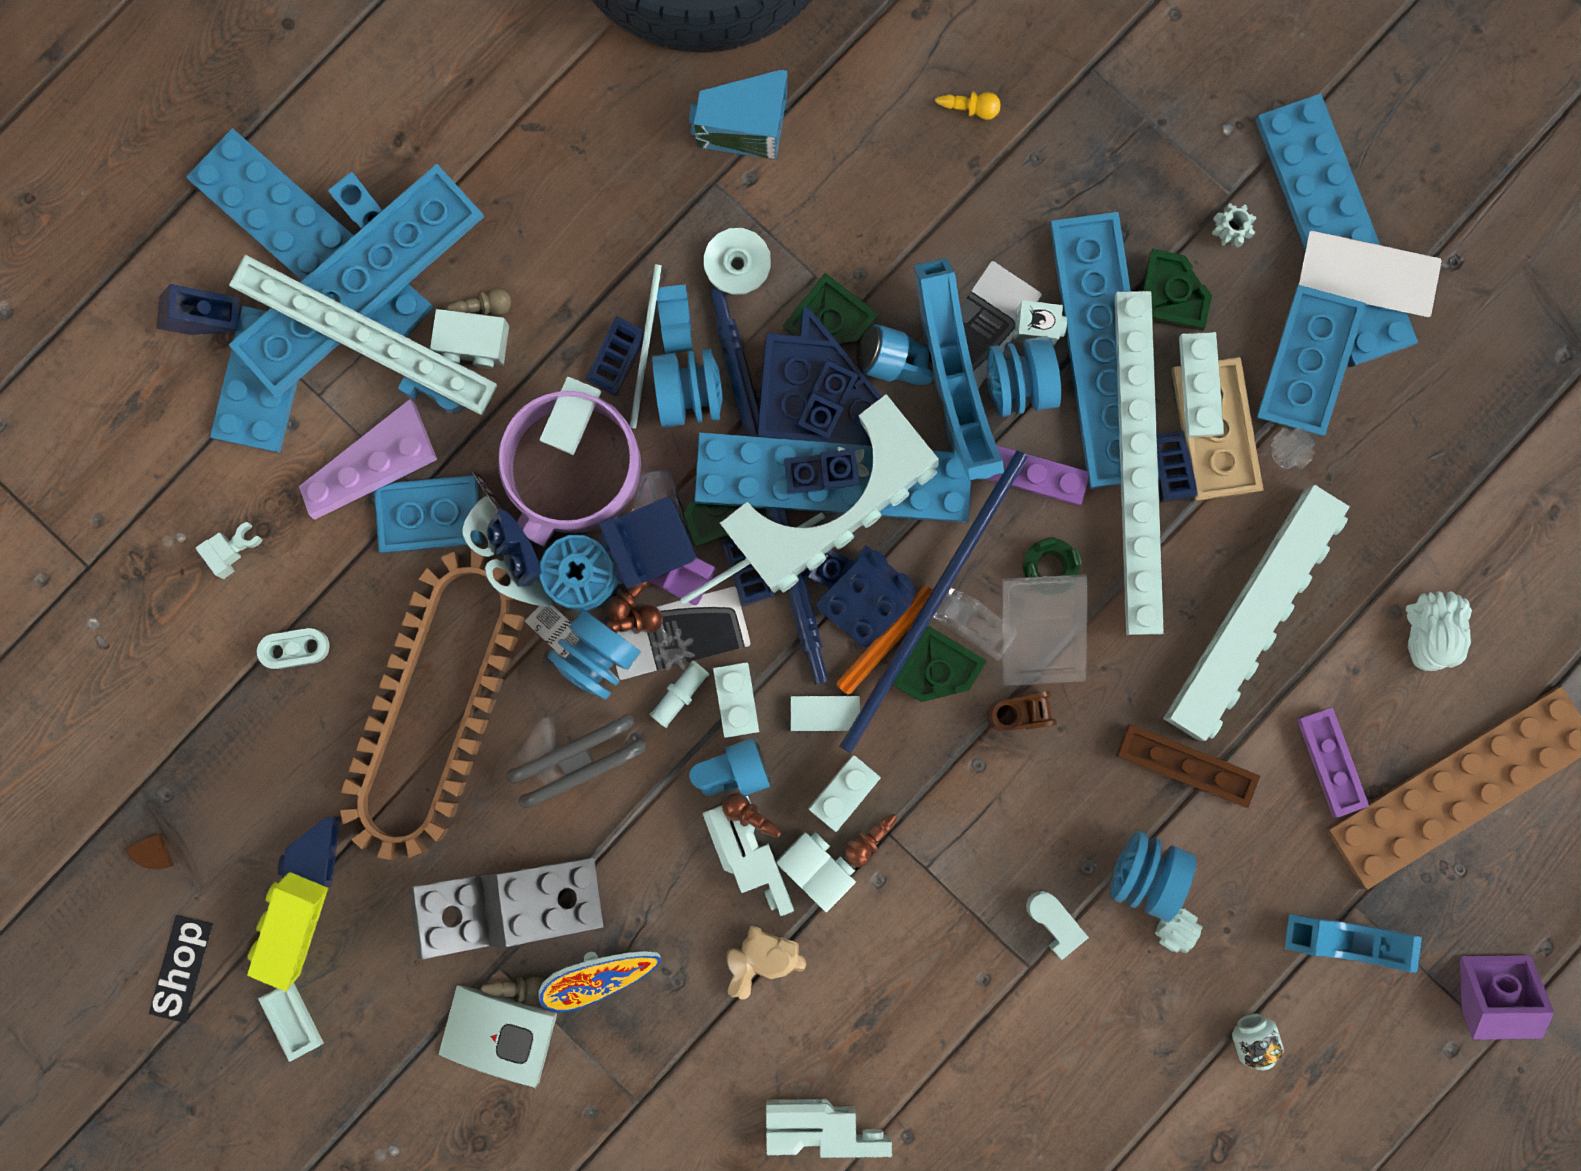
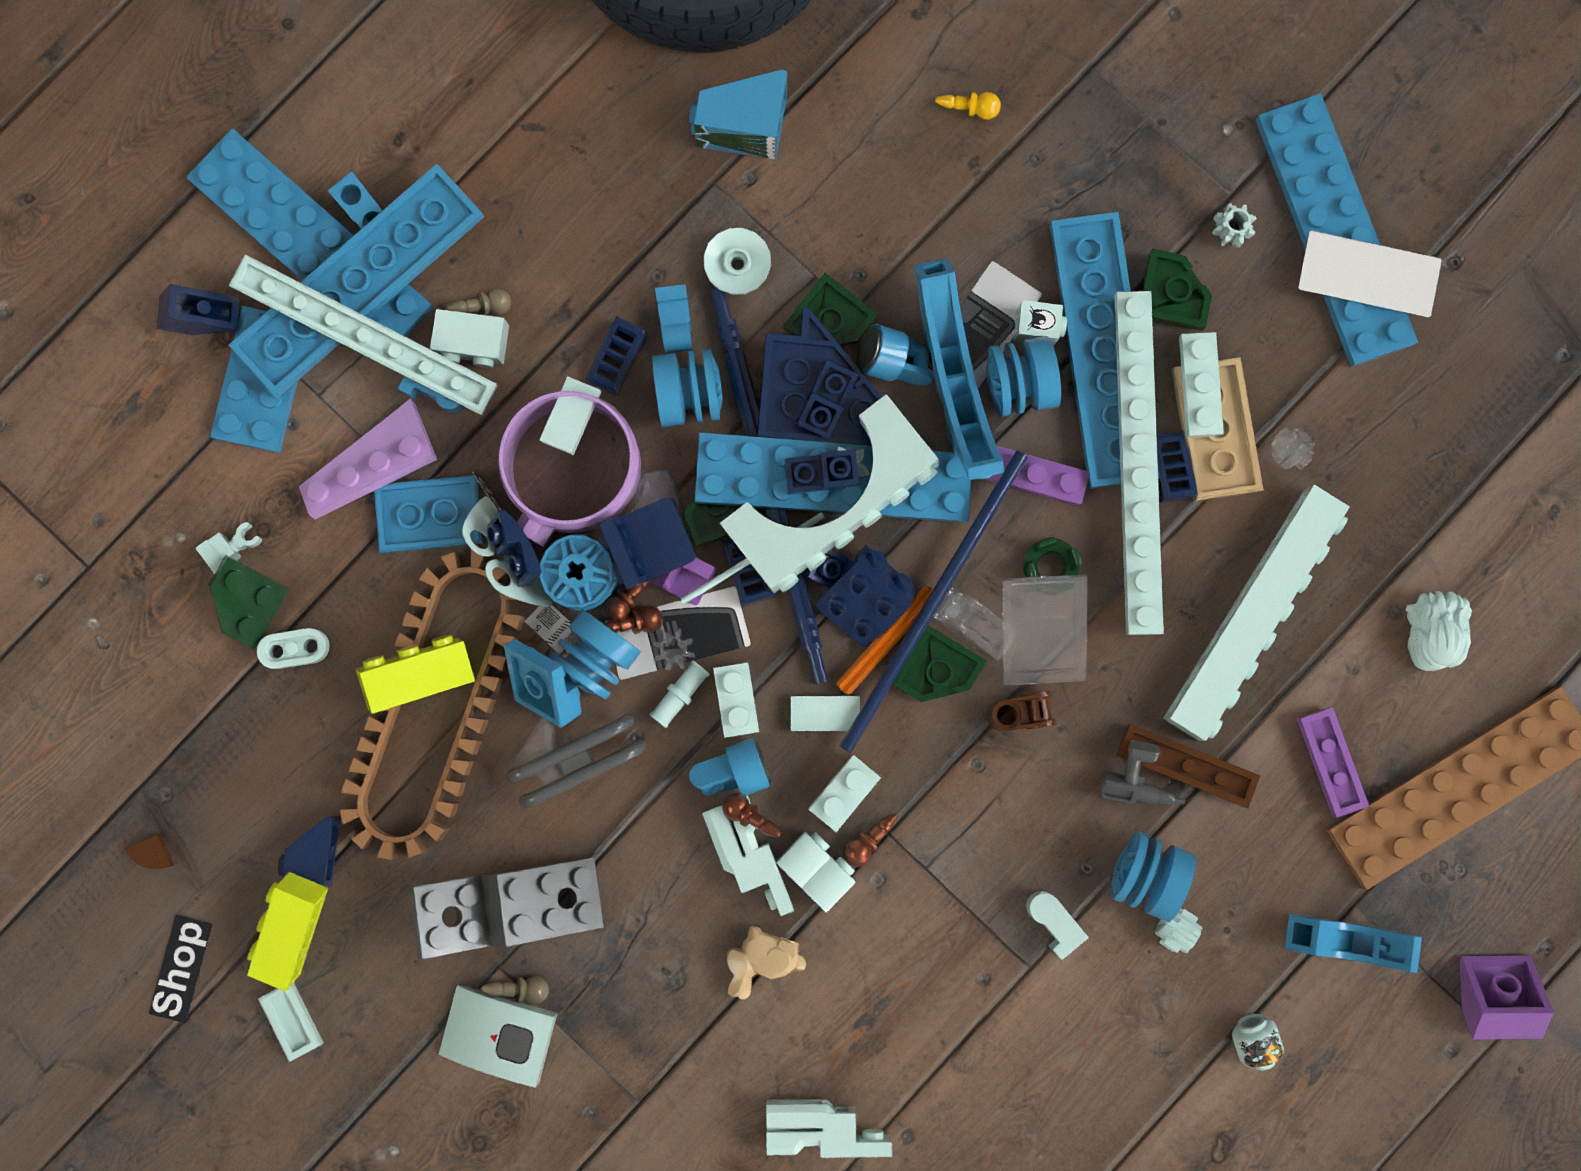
(244, 600): none -> dark green plate
(414, 673): none -> neon yellow brick
(541, 684): none -> dark azure plate
(594, 979): shield -> none
(645, 346): light aqua piece -> none
(1131, 786): none -> dark grey piece
(1311, 360): dark azure plate -> none

